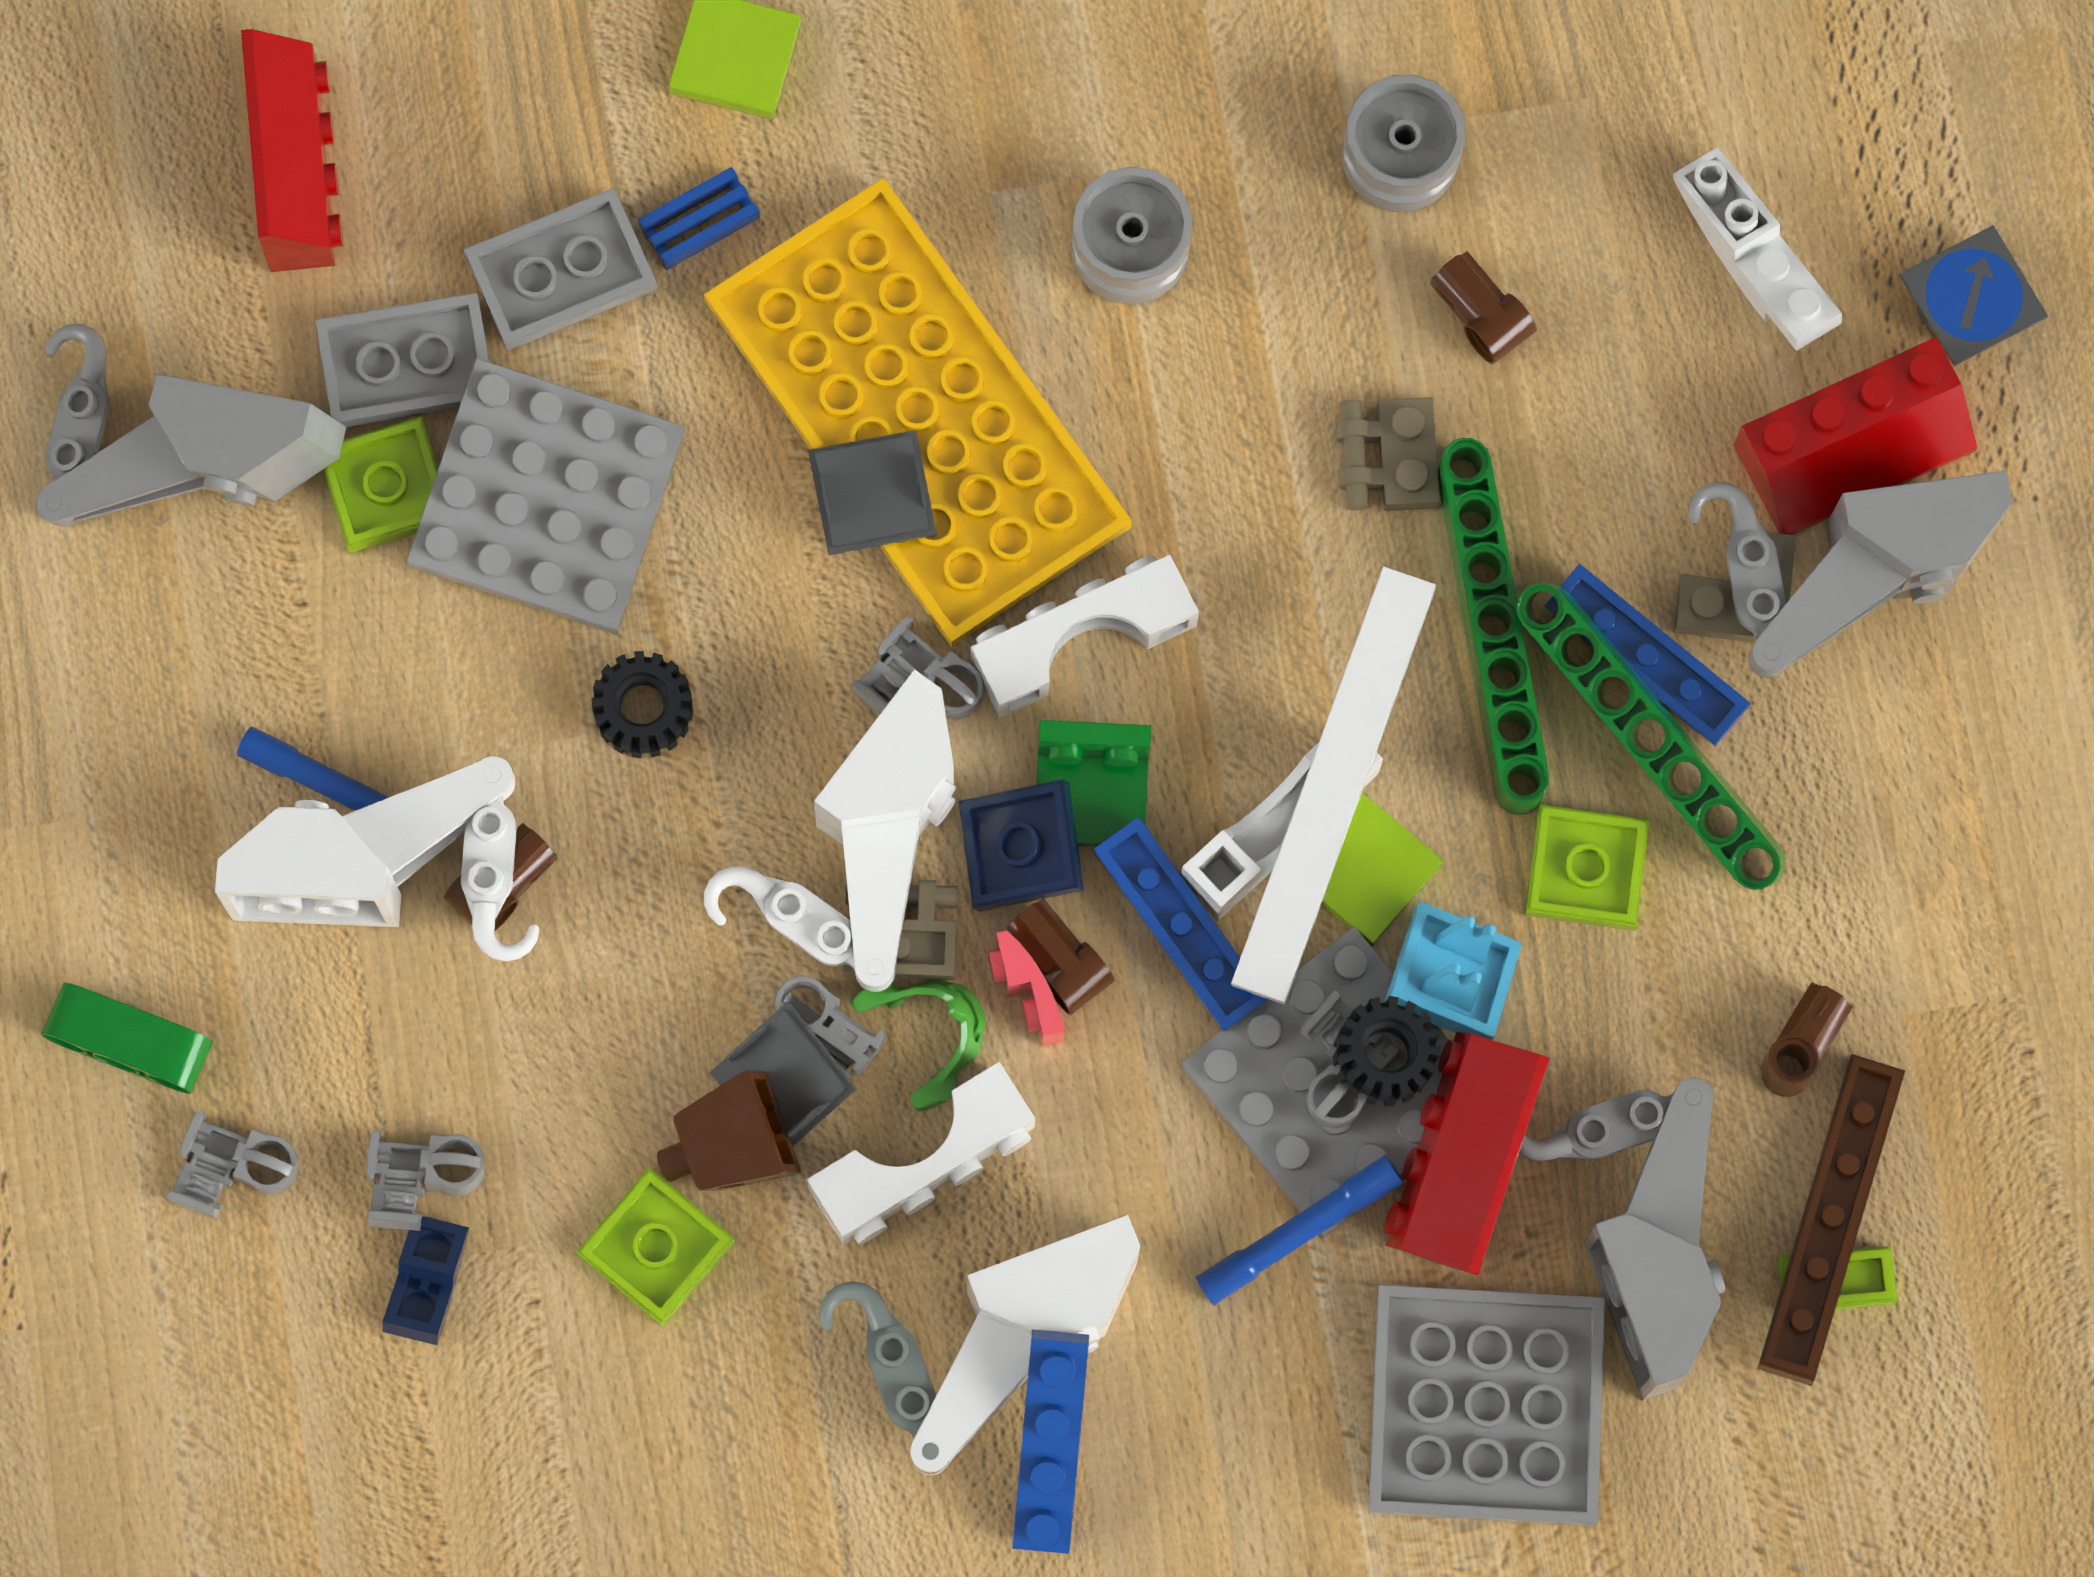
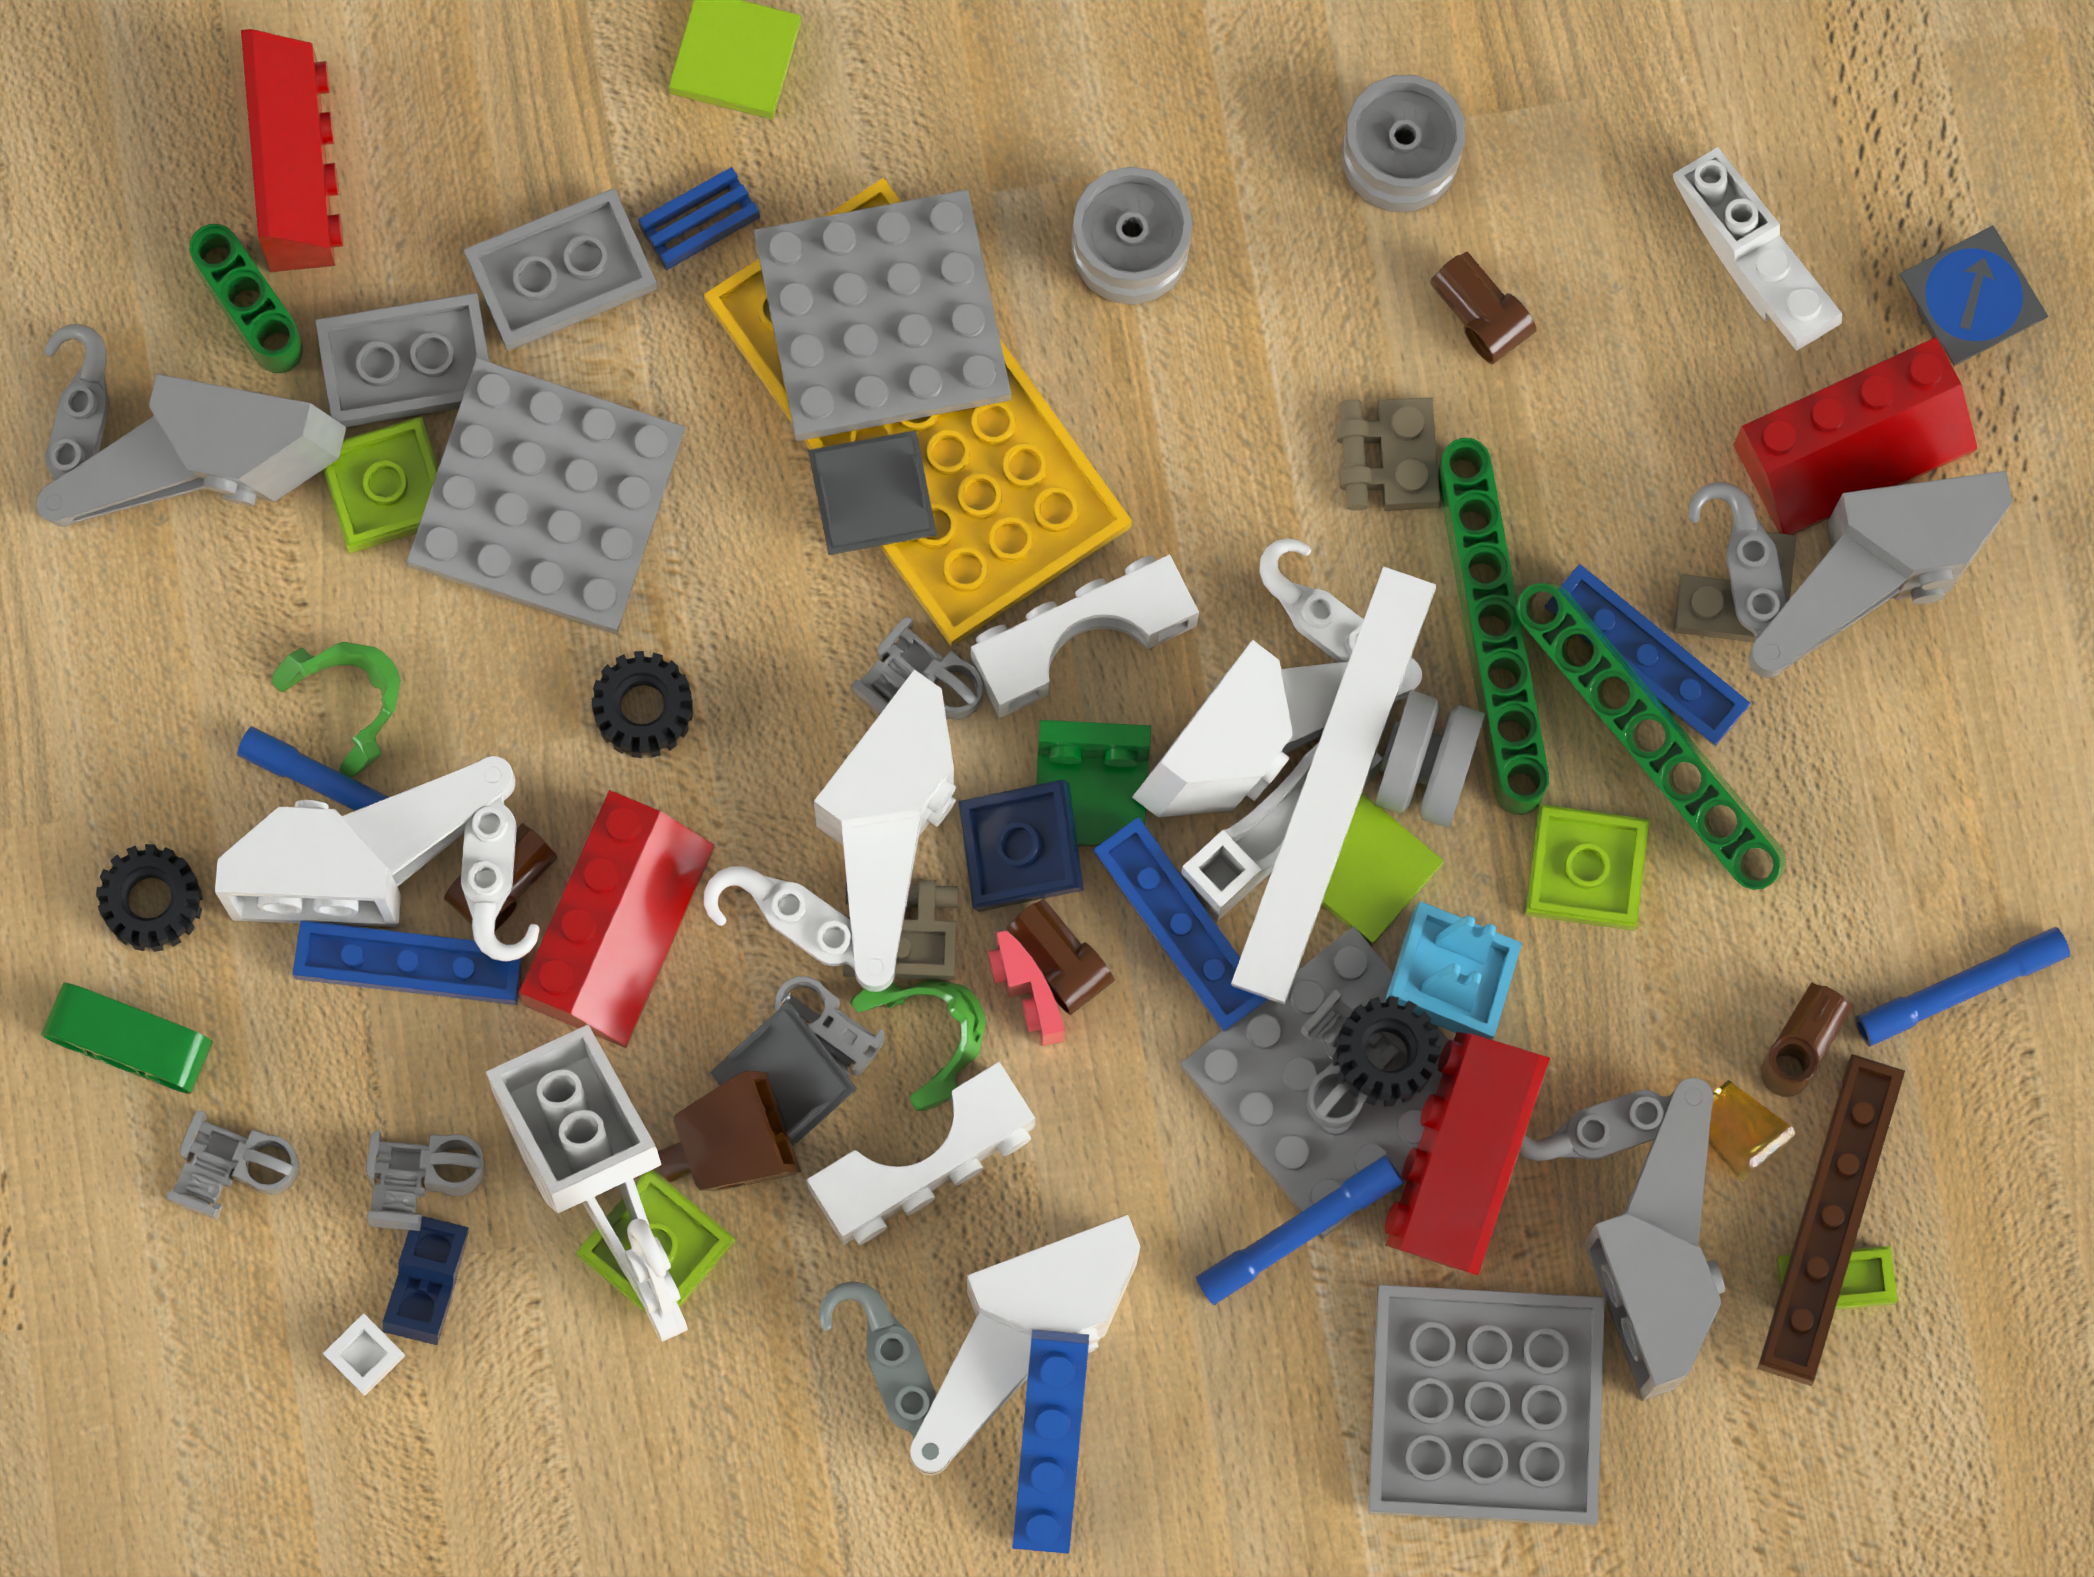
(138, 866): none -> black tyre
(241, 274): none -> green beam
(364, 1354): none -> white plate
(381, 674): none -> bright green helmet
(403, 963): none -> blue plate
(583, 1140): none -> white slope
(616, 919): none -> red slope
(882, 315): none -> light grey plate
(1257, 708): none -> white slope
(1428, 758): none -> light grey wheel
(1745, 1131): none -> clear yellow slope
(1907, 1011): none -> blue piece

